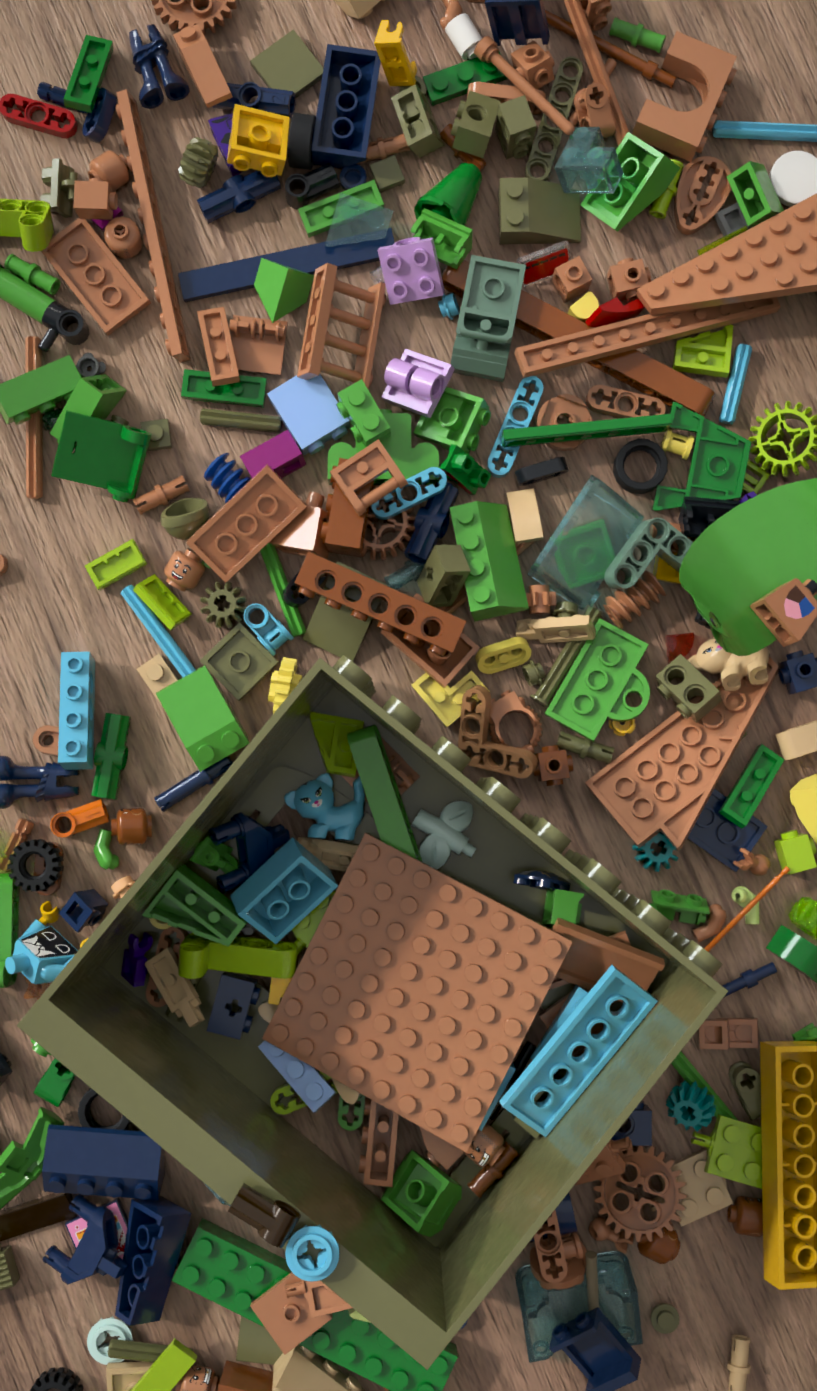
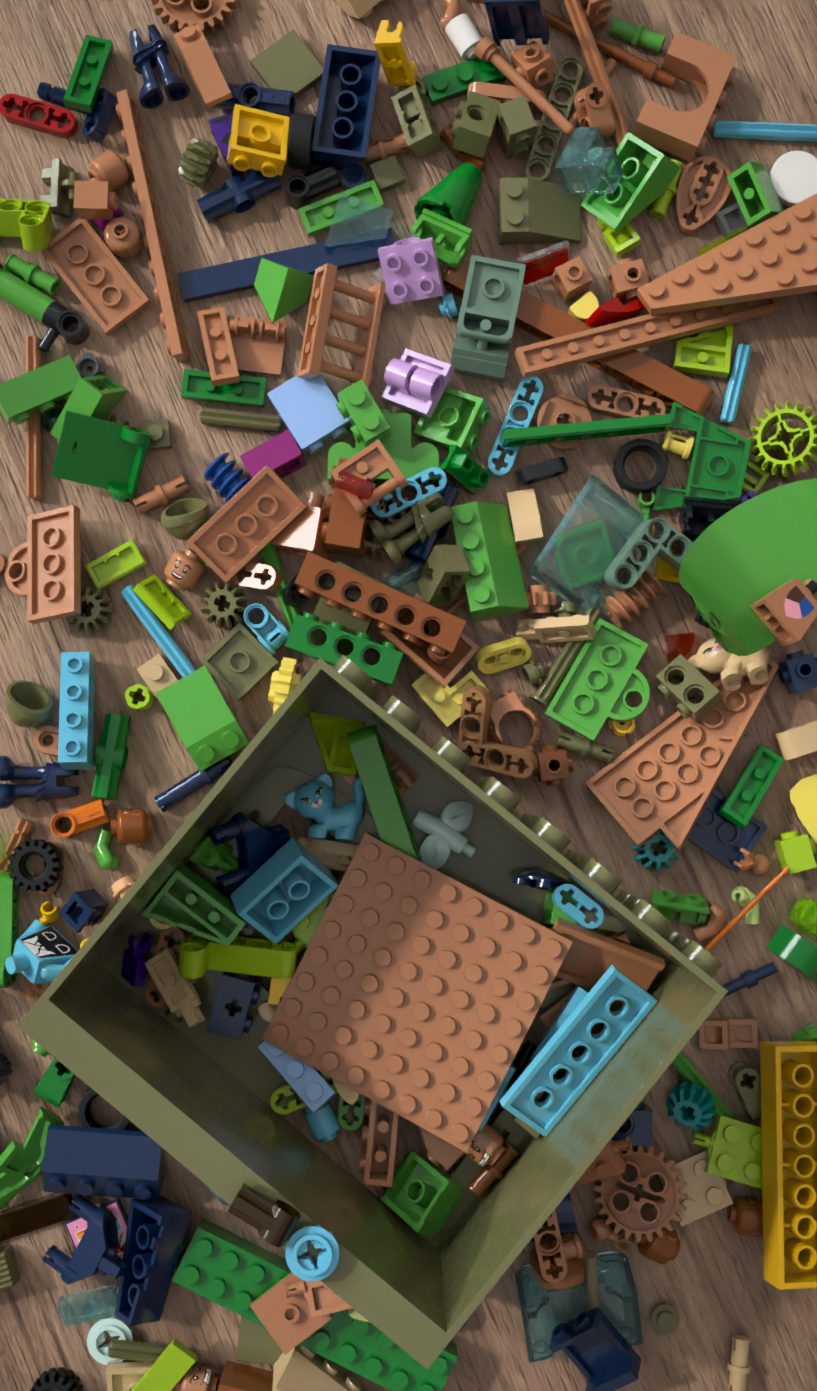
(28, 703): none -> olive hat
(49, 565): none -> nougat plate
(88, 1305): none -> clear light blue slope
(98, 611): none -> olive gear
(133, 702): none -> lime bush
(255, 582): none -> nougat beam
(307, 624): none -> green brick
(322, 1123): none -> medium azure brick
(356, 485): none -> clear red pin
(426, 516): none -> olive piece
(582, 901): none -> medium azure beam
(619, 241): none -> lime plate
(645, 506): none -> bright green hand

